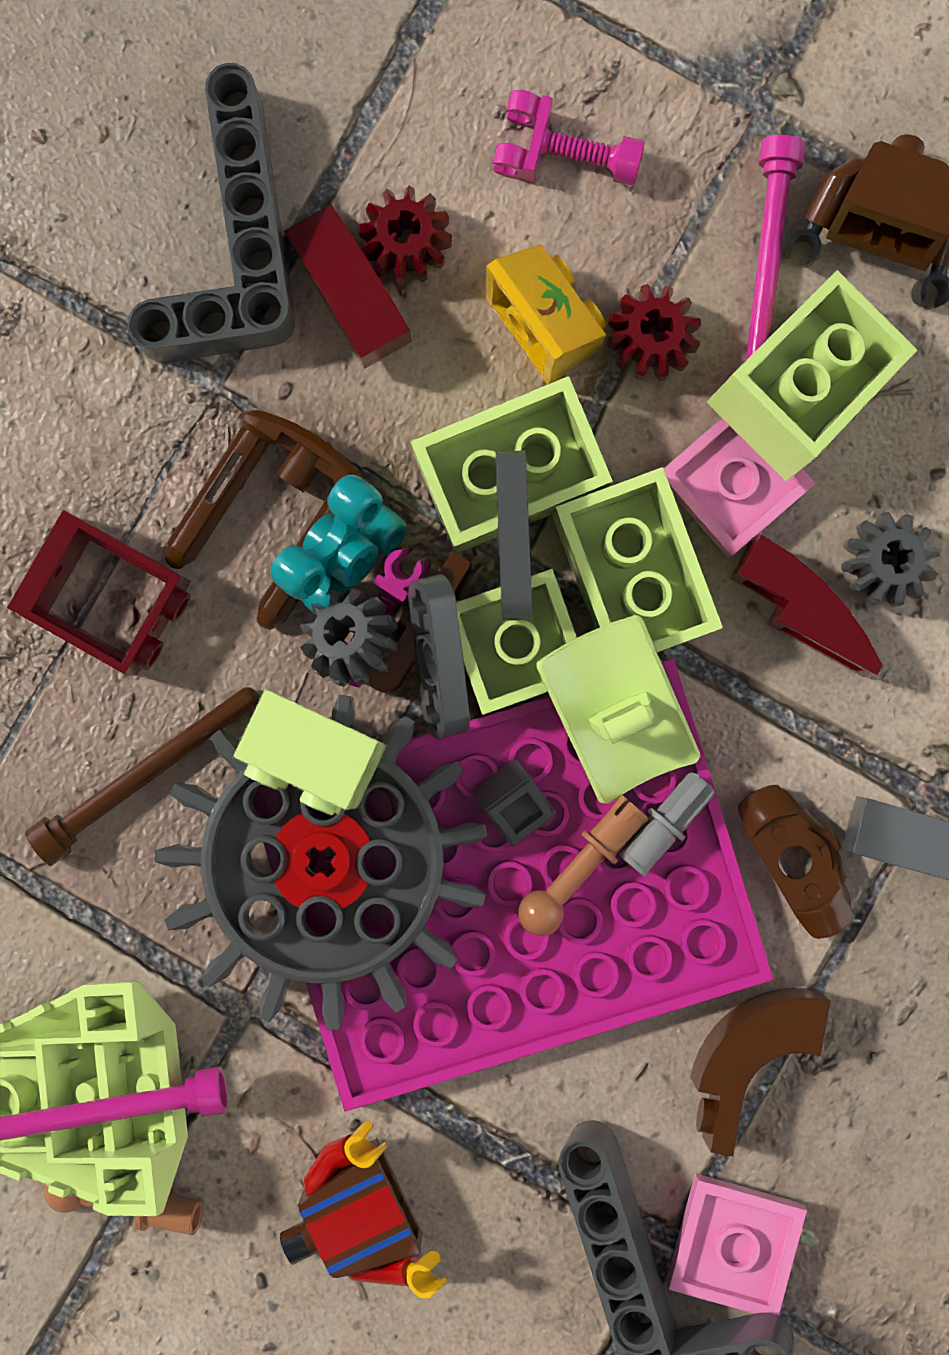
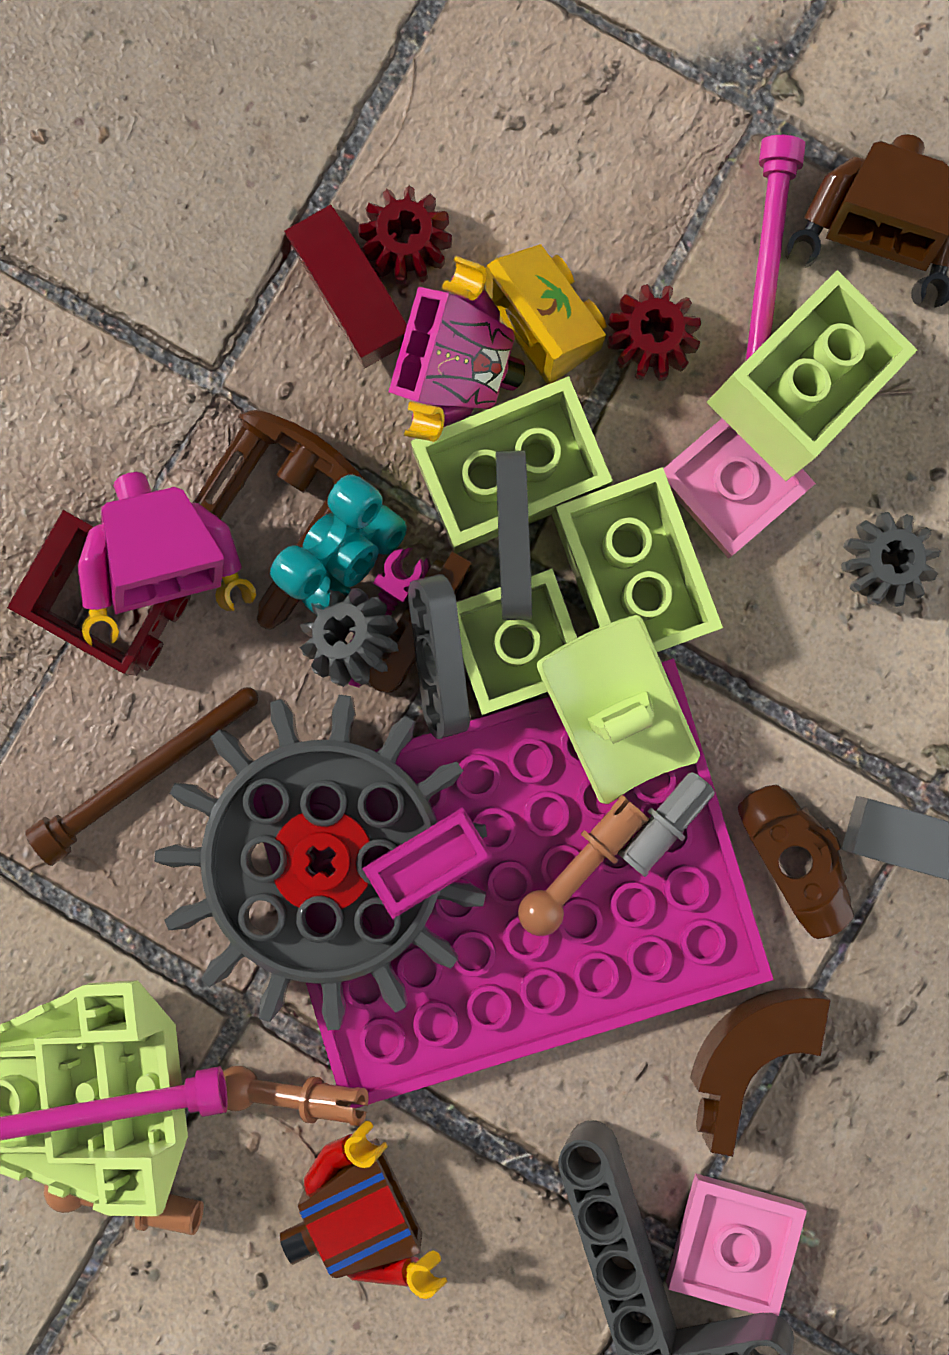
(154, 552): none -> dark pink torso
(246, 235): dark grey beam -> none
(309, 751): yellowish green brick -> none
(313, 1100): none -> nougat pin
(427, 863): none -> dark pink tile
(454, 353): none -> dark pink torso
(513, 802): dark grey slope -> none
(531, 110): dark pink bar -> none
(805, 606): dark red slope -> none

